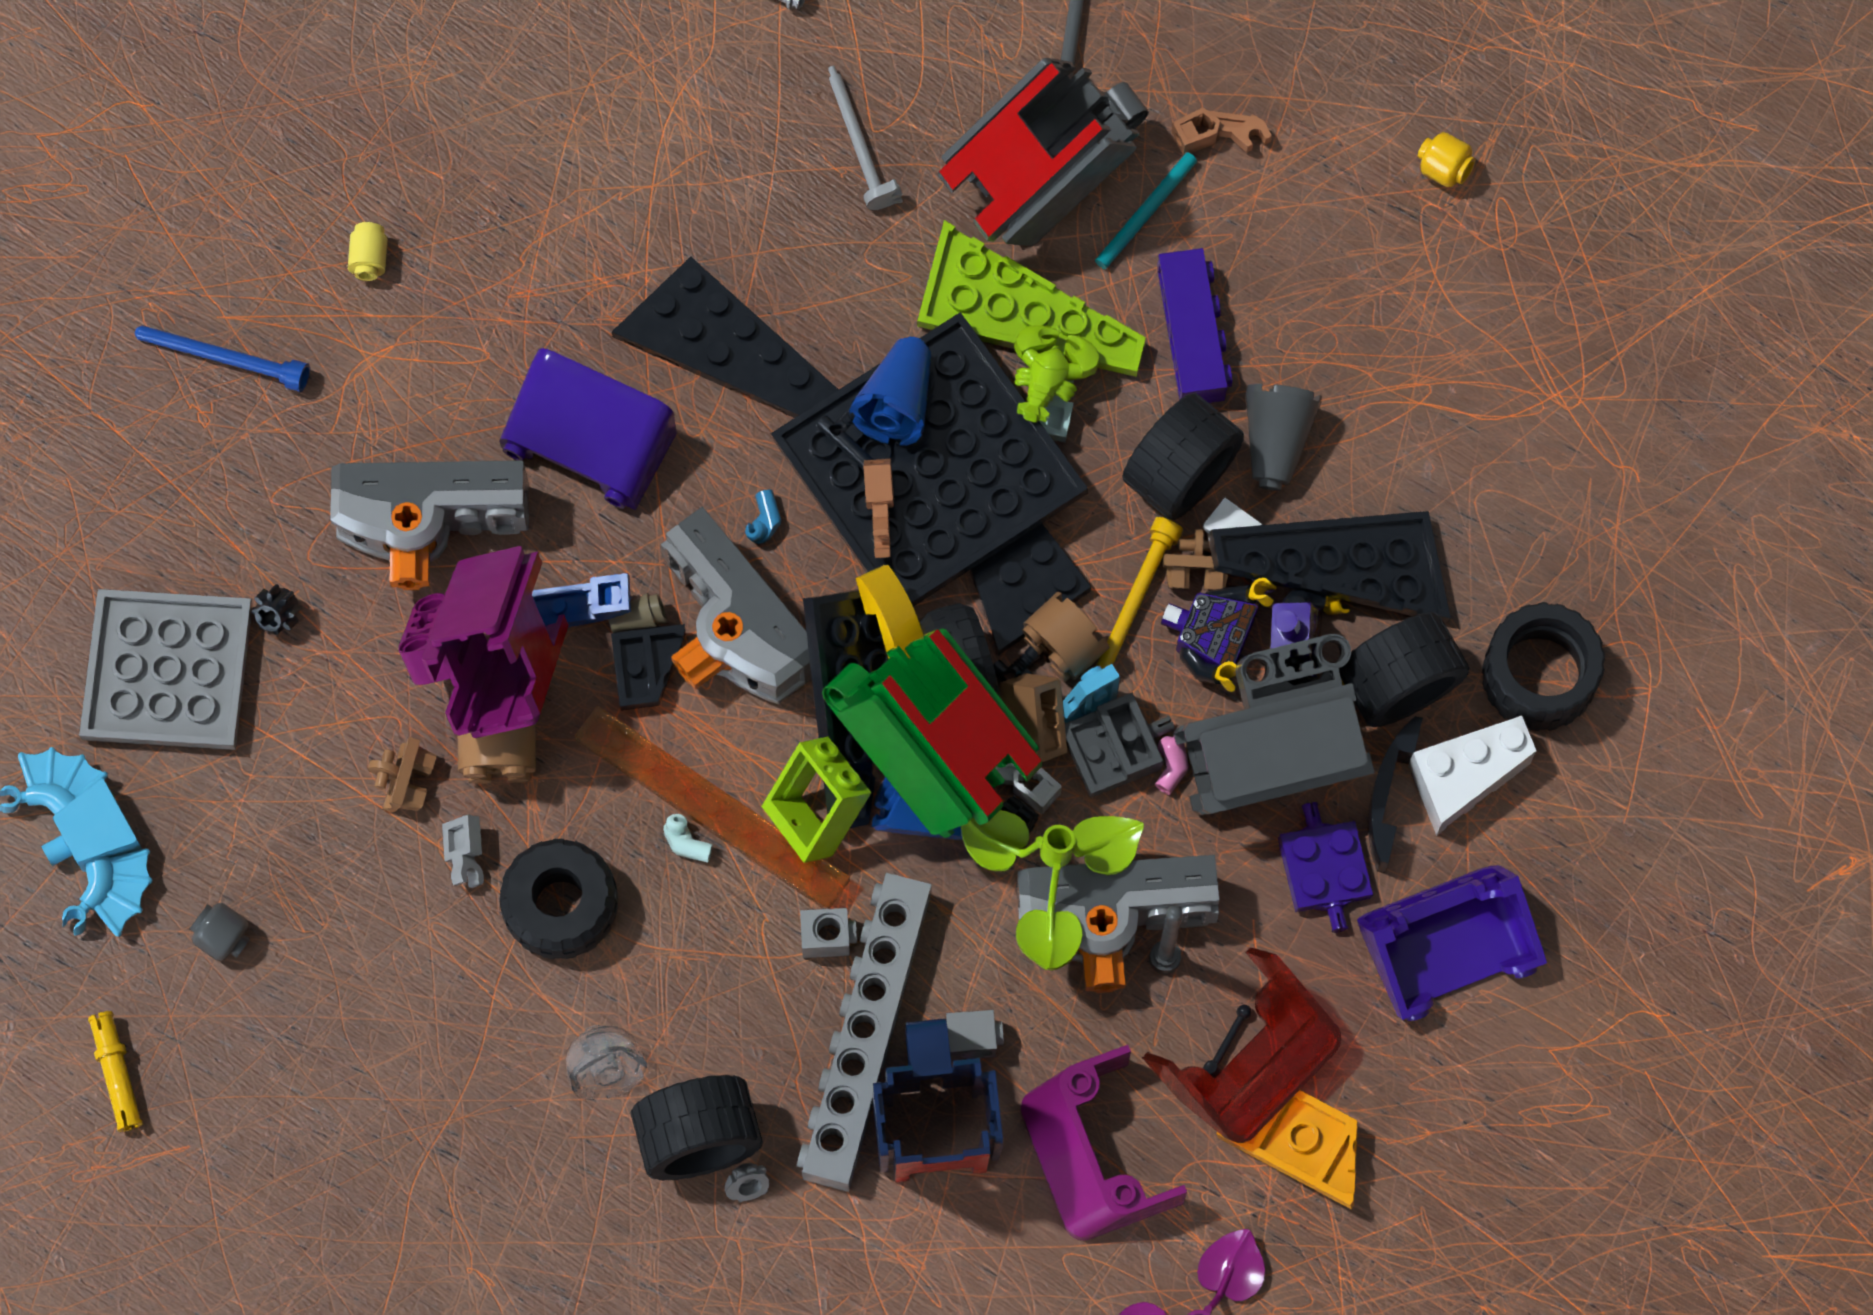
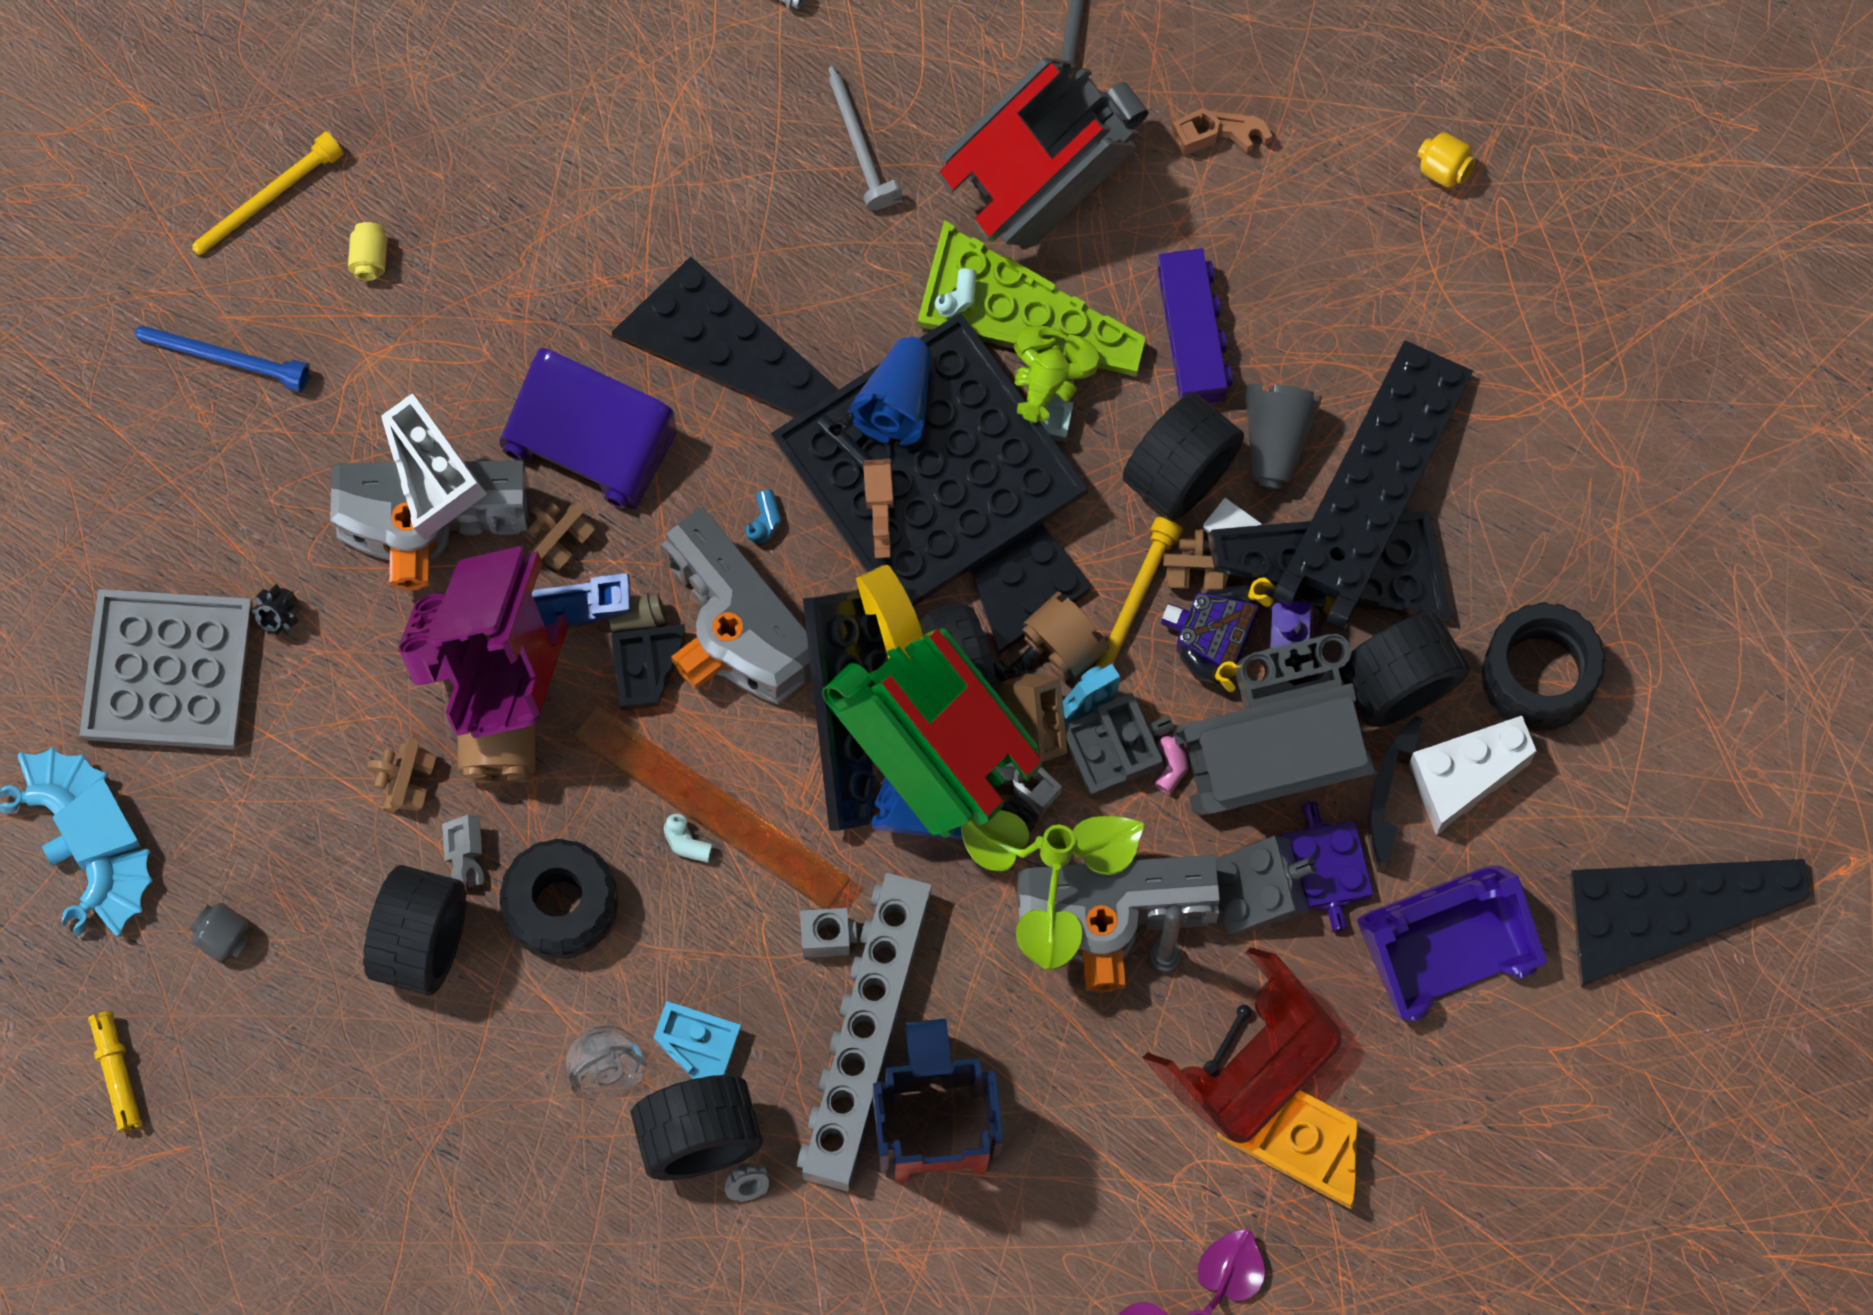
(323, 151): none -> yellow piece
(414, 930): none -> black tyre
(429, 467): none -> white wedge
(571, 522): none -> medium nougat hips
(696, 1040): none -> medium azure wing
(786, 806): lime window -> none
(961, 298): none -> light aqua arm
(973, 1034): light grey brick -> none
(1082, 1195): magenta windscreen -> none
(1146, 210): teal bar -> none
(1261, 885): none -> dark grey plate
(1375, 480): none -> black hinge
(1656, 910): none -> black wing

